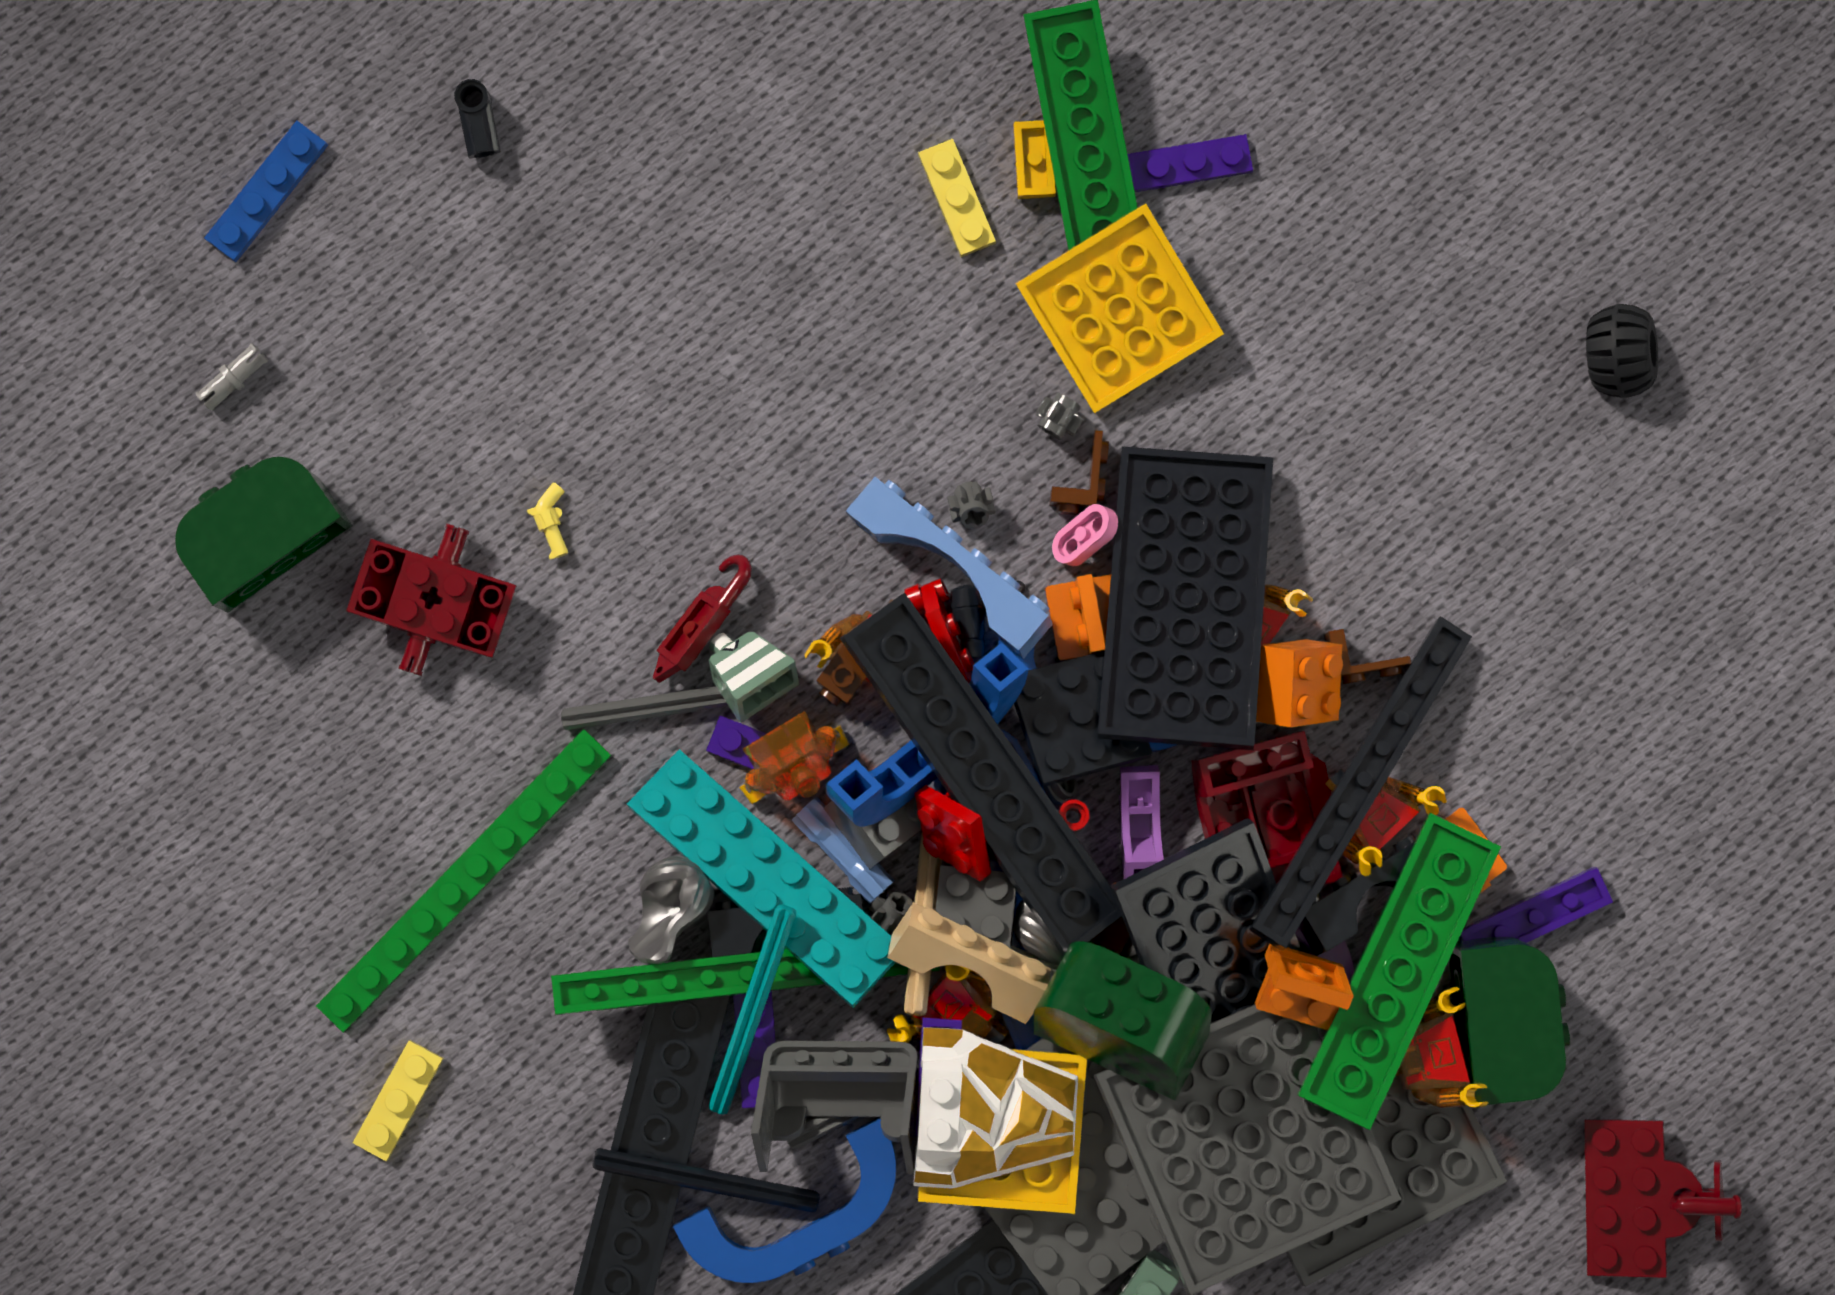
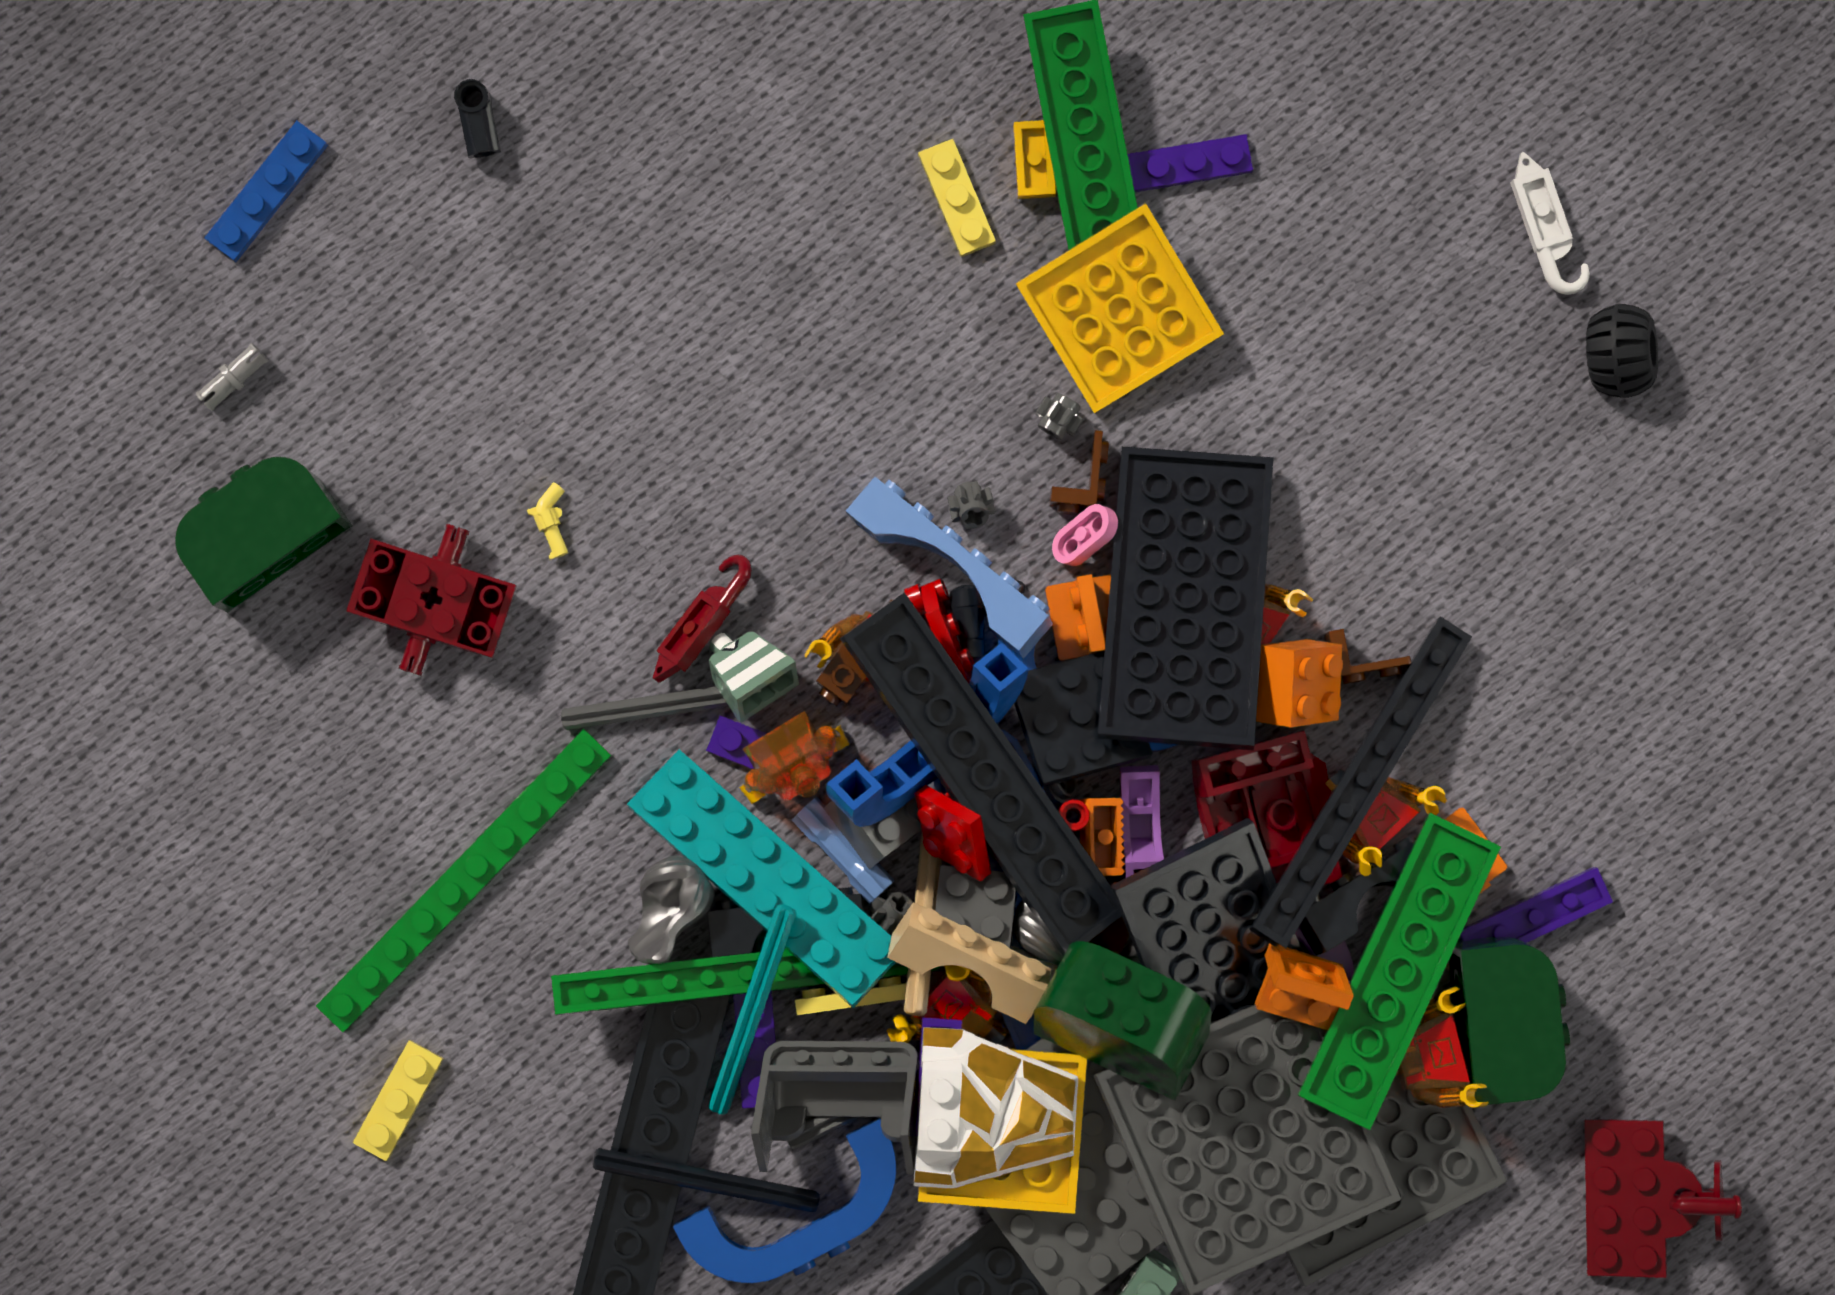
(817, 1001): none -> light yellow plate
(1103, 834): none -> orange brick
(1545, 222): none -> white plate

